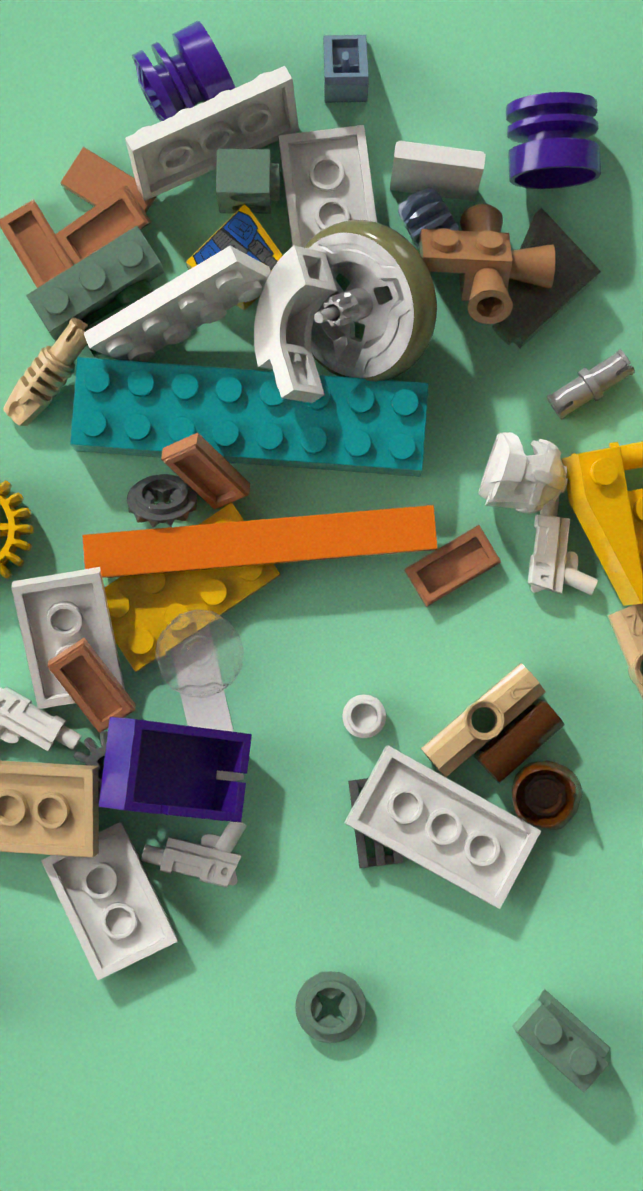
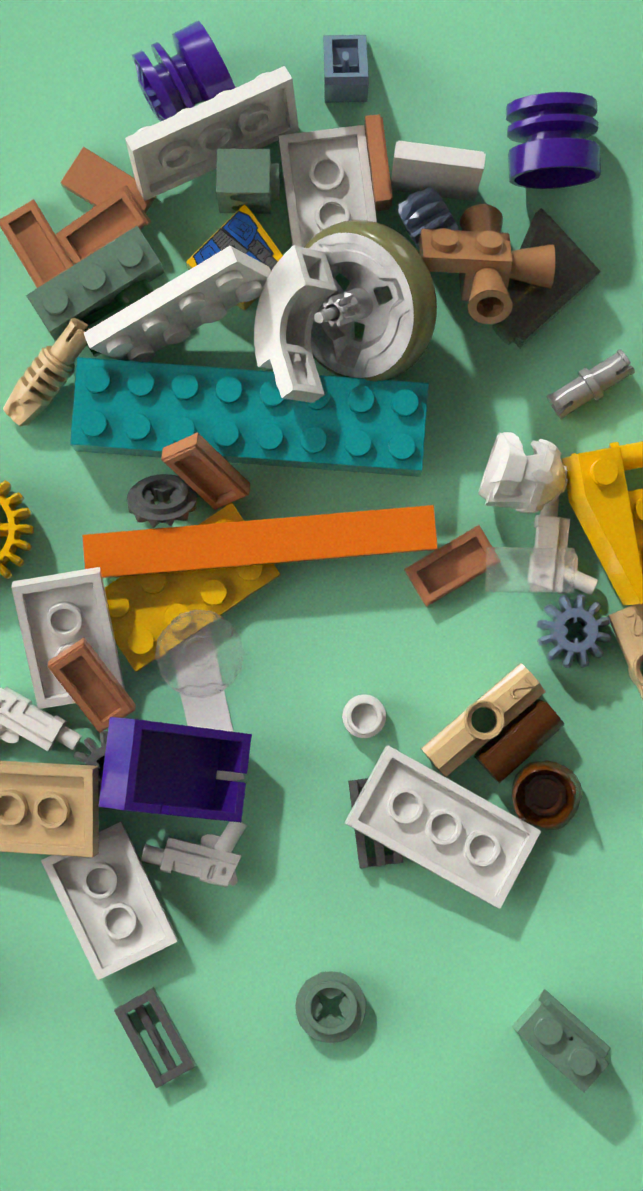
(138, 1044): none -> dark grey tile
(378, 162): none -> nougat tile
(530, 570): none -> clear tile
(588, 631): none -> sand blue gear

